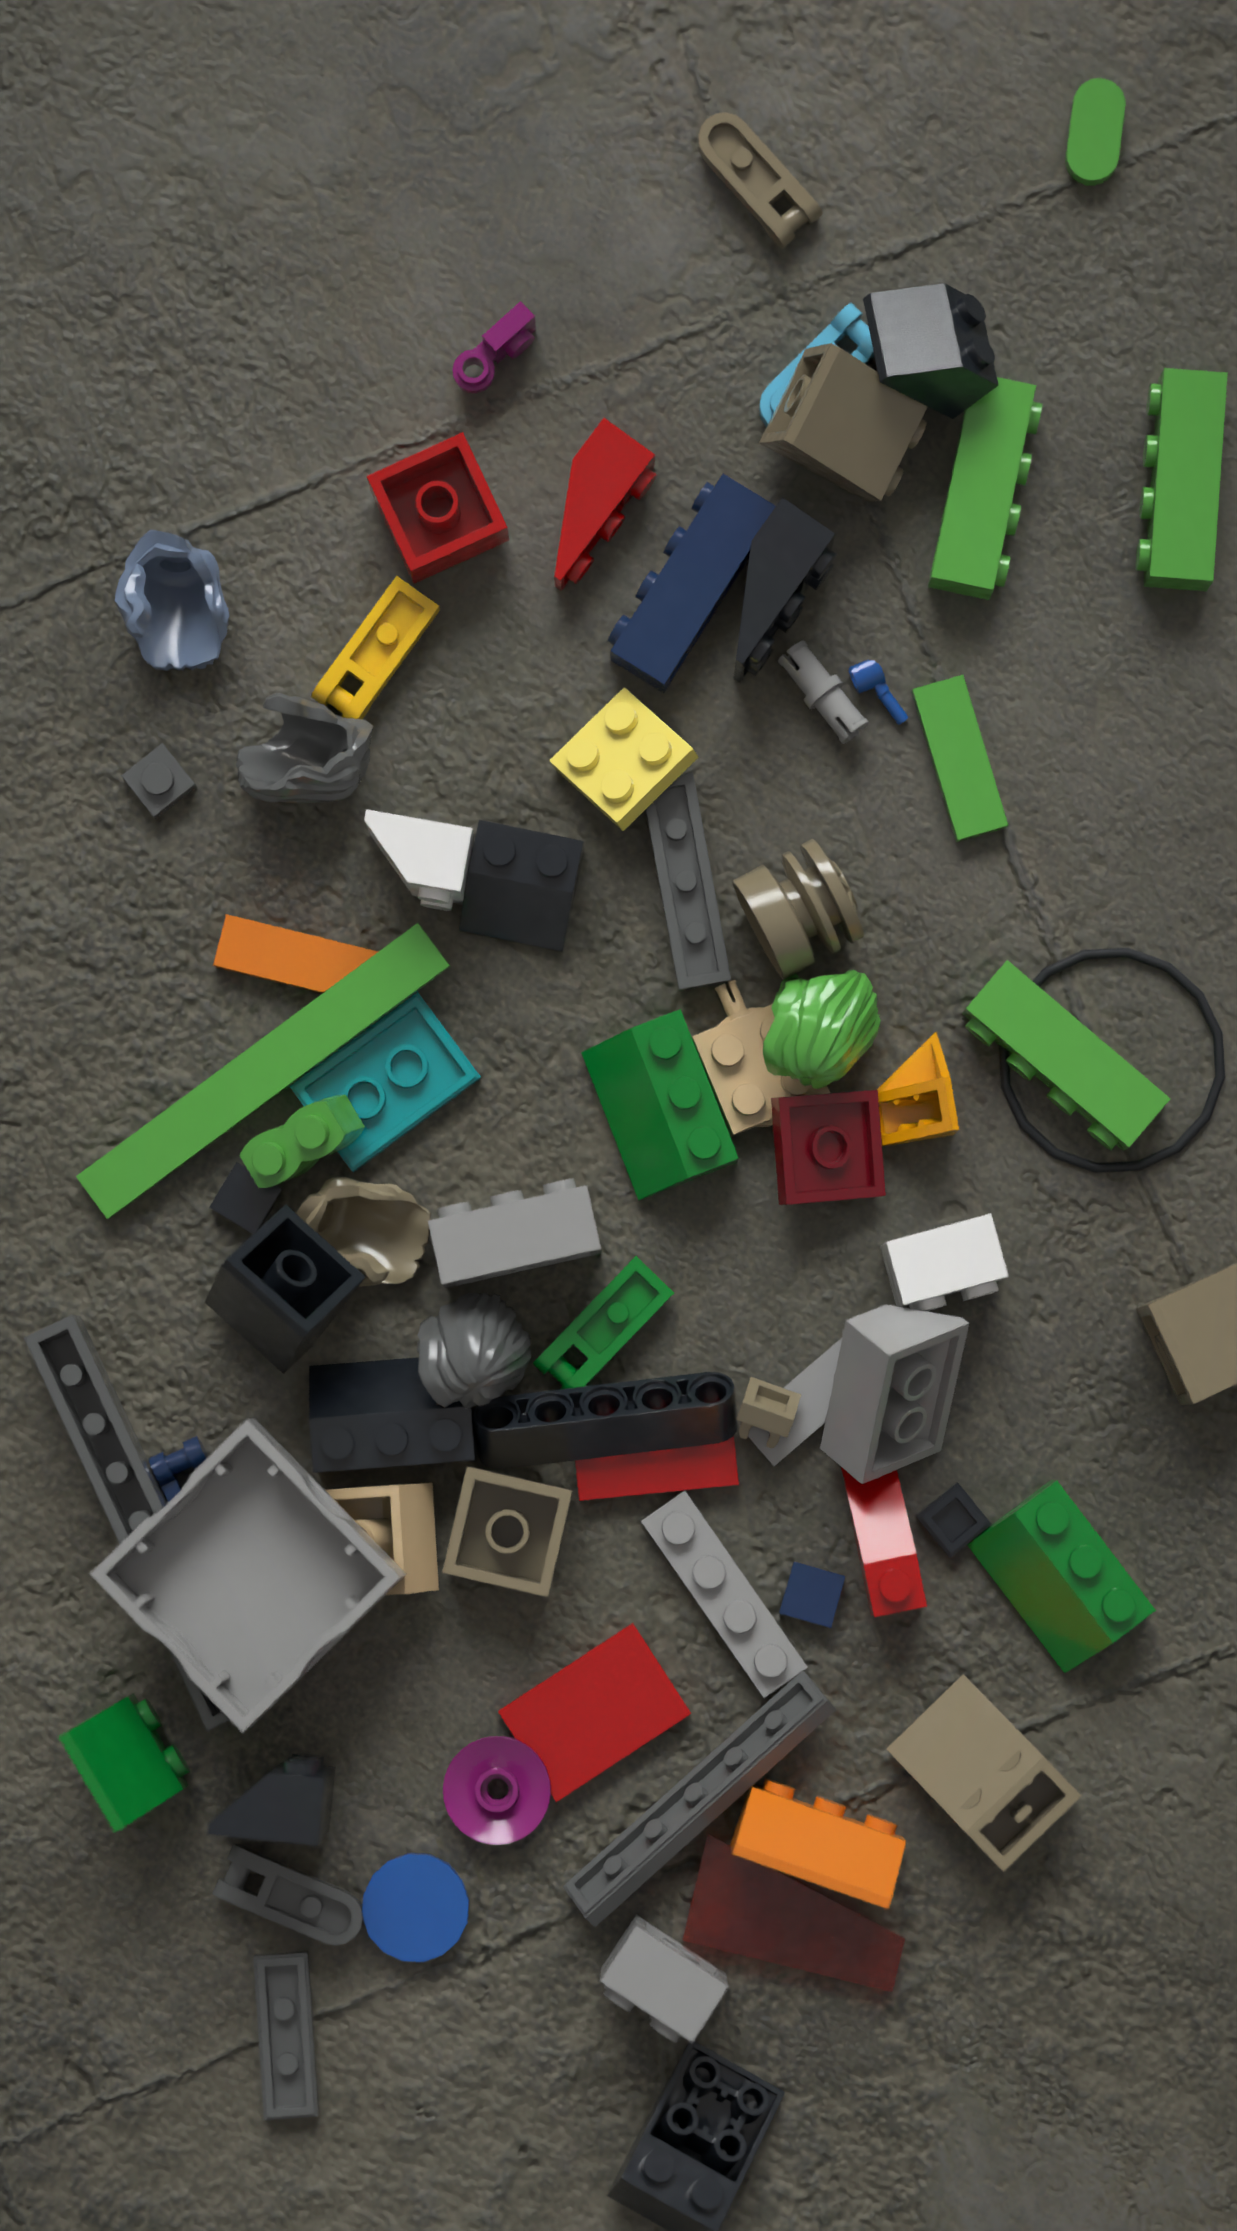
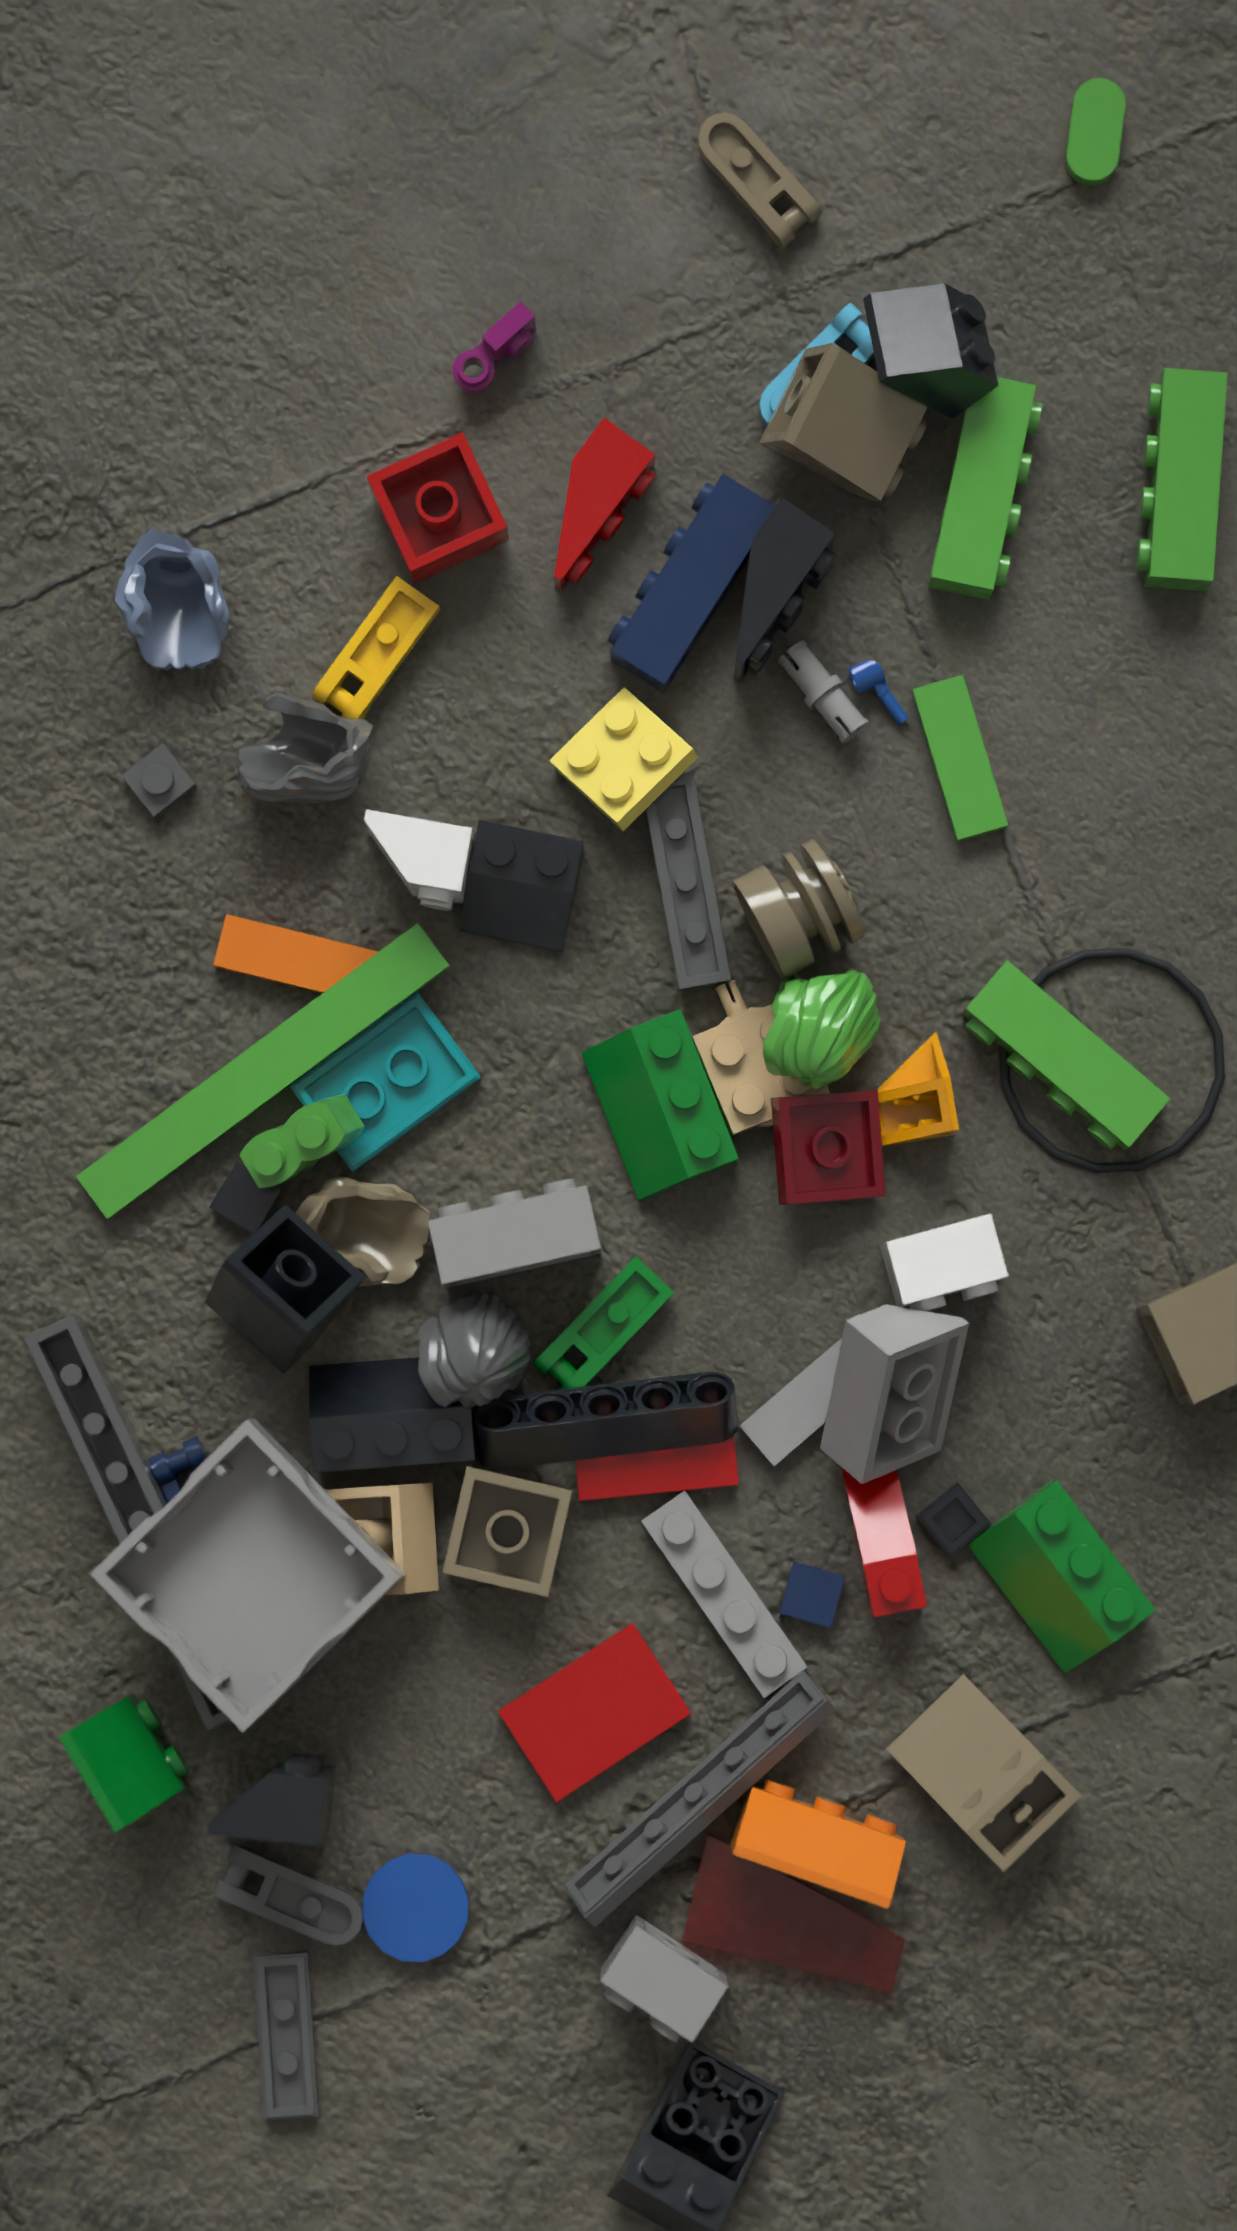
(476, 1810): magenta dish -> none
(768, 1409): dark tan tile -> none

